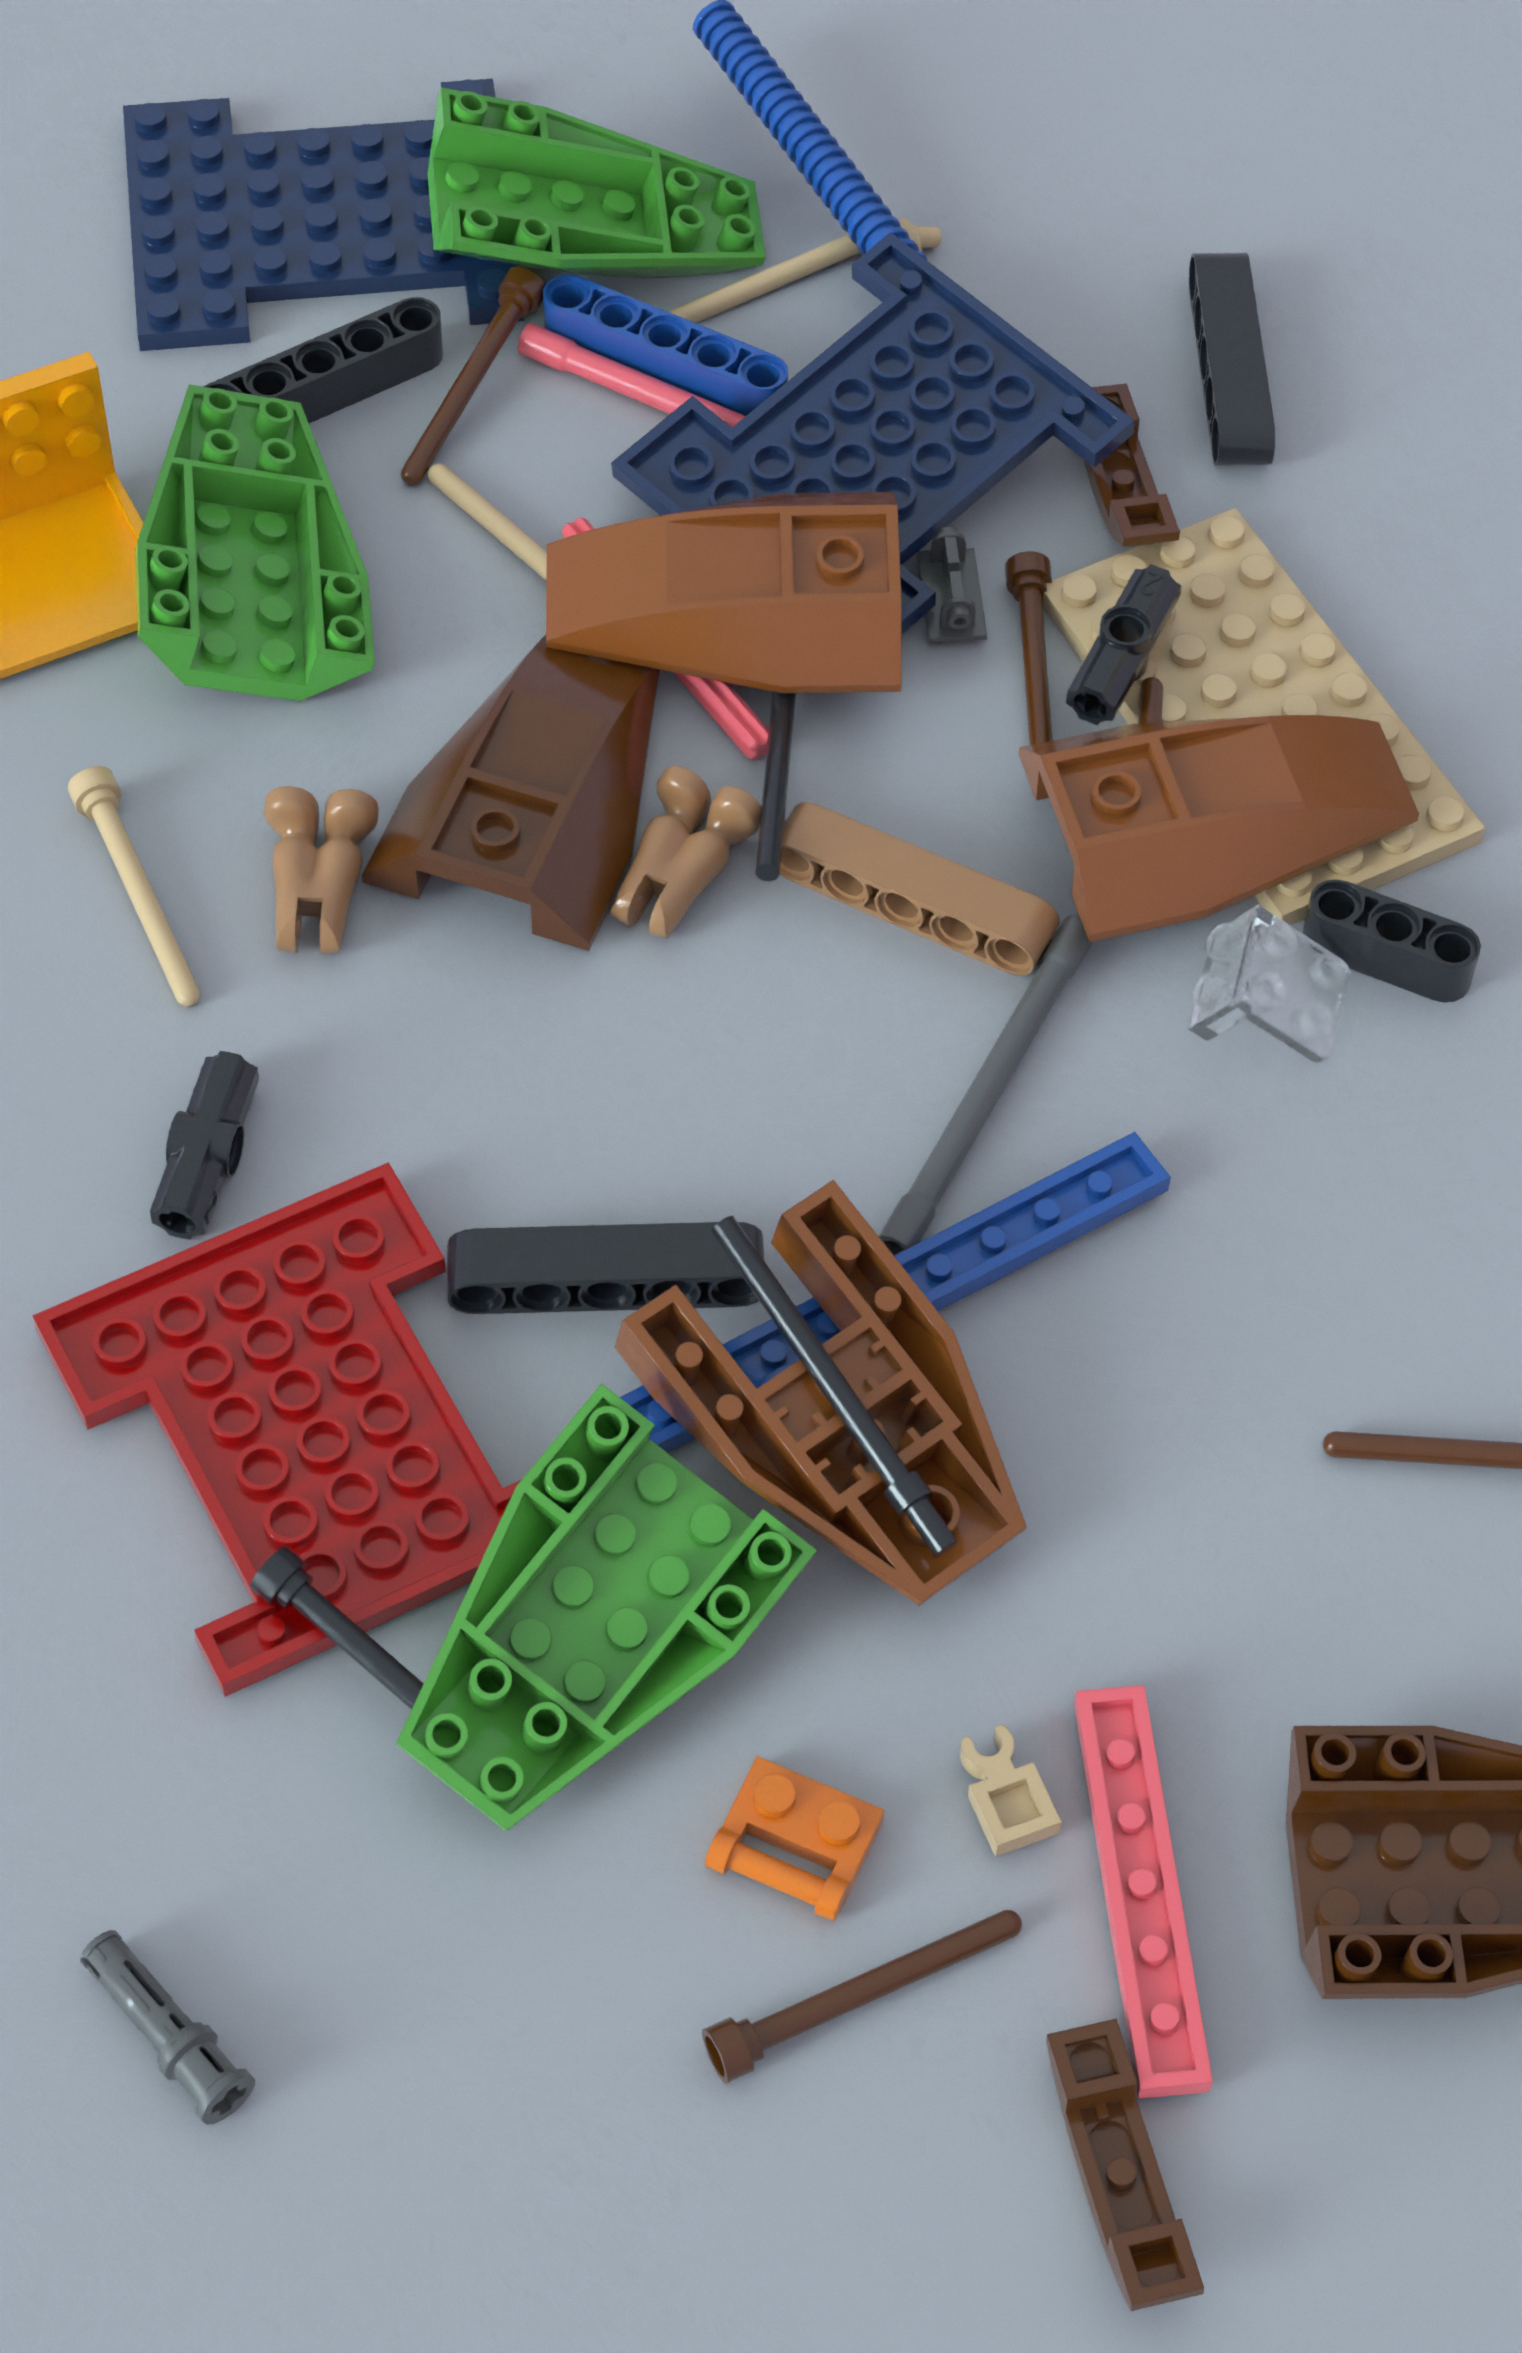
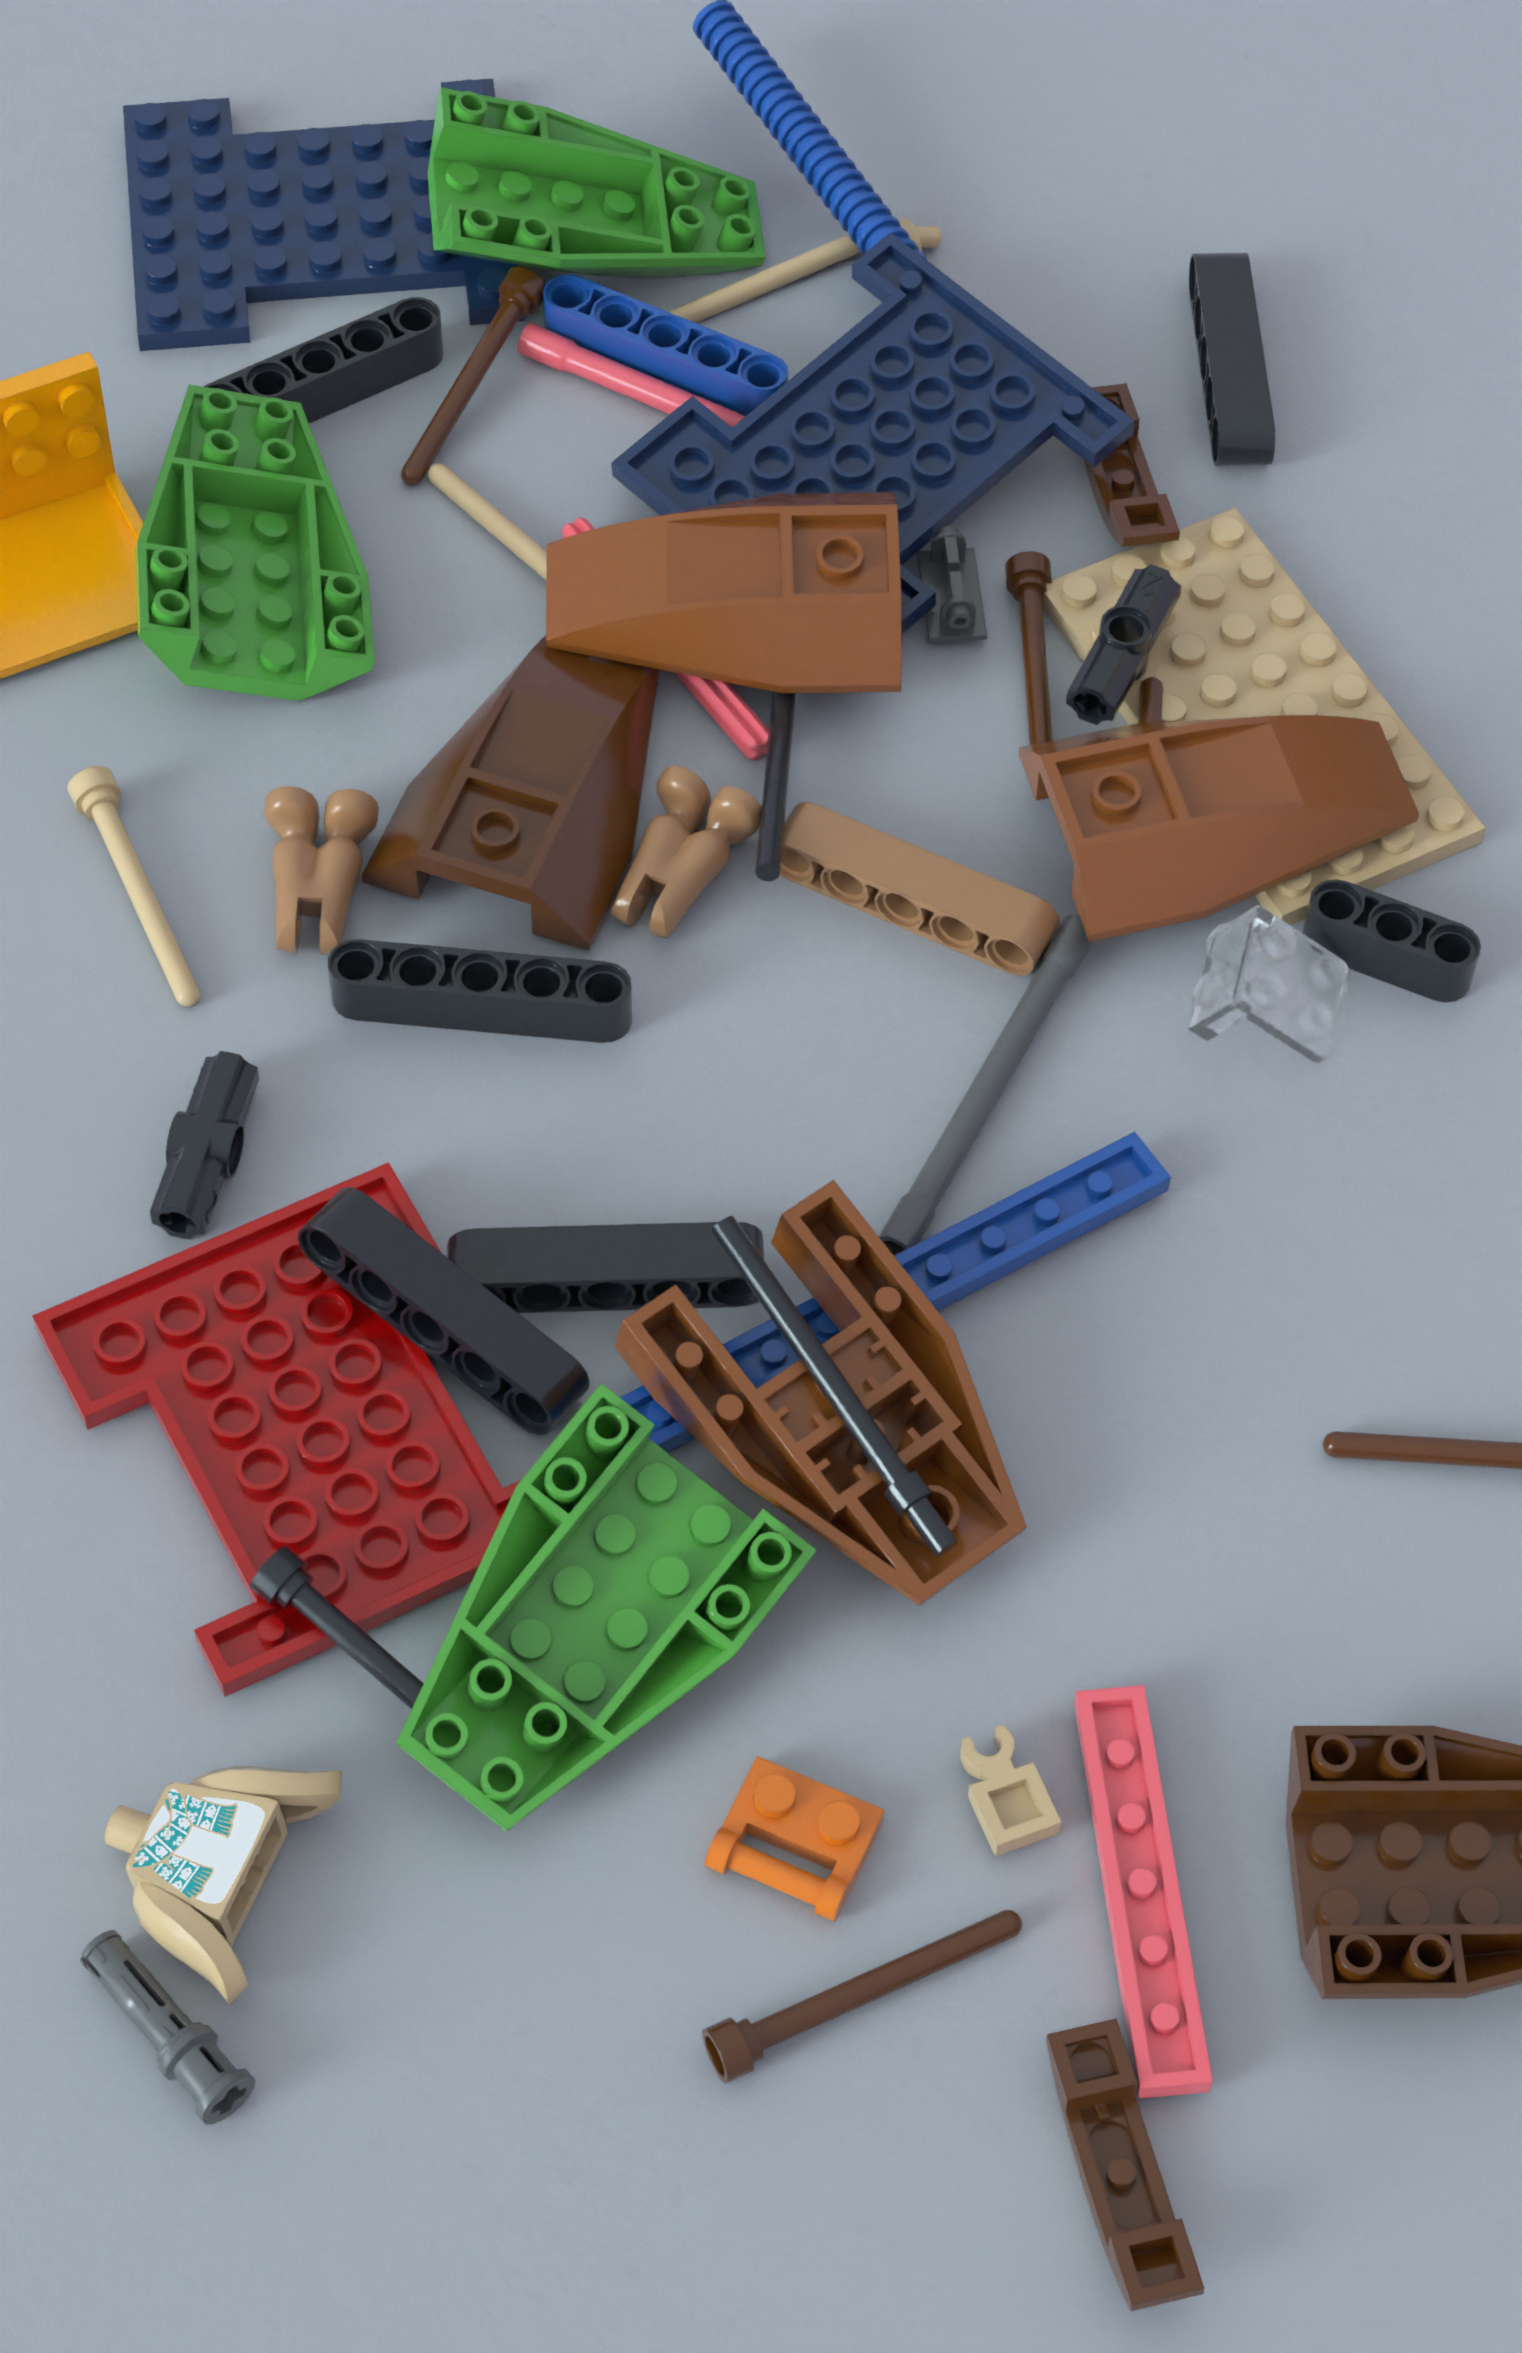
(208, 1855): none -> tan torso
(444, 1311): none -> black beam
(504, 1007): none -> black beam

